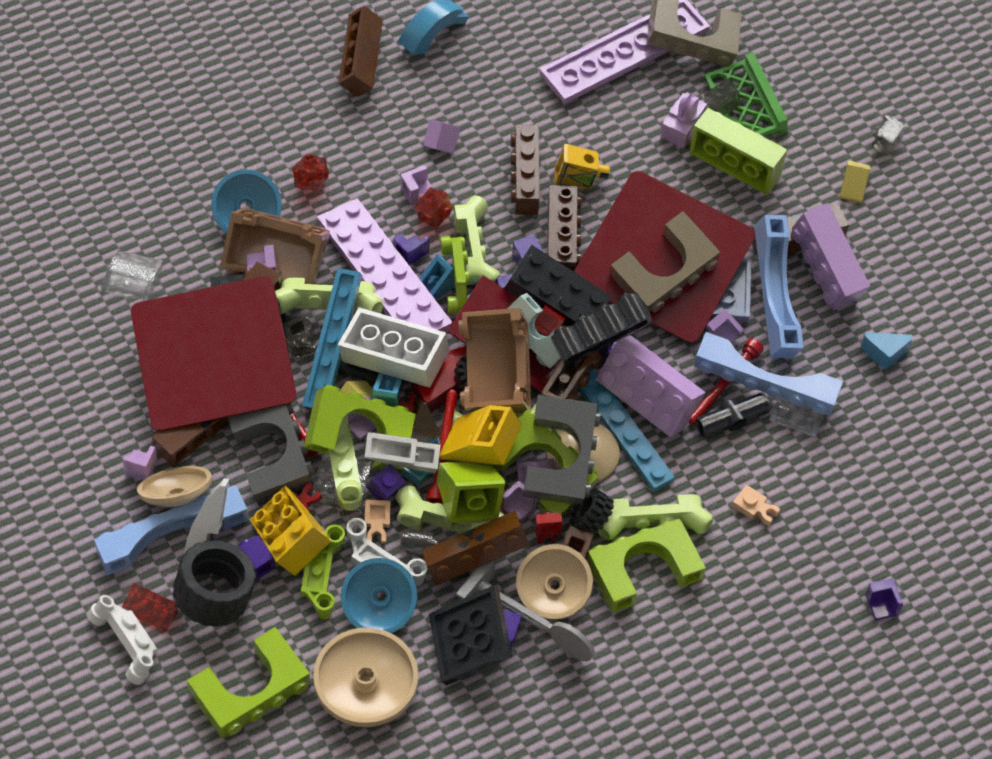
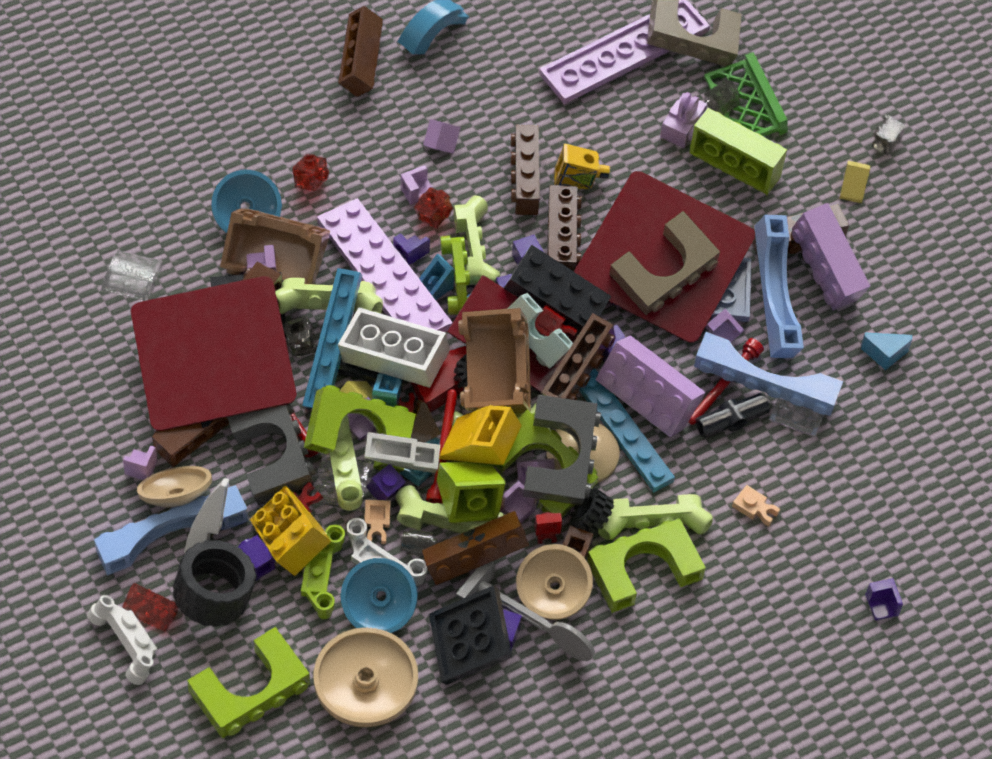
(601, 329): black brick -> none

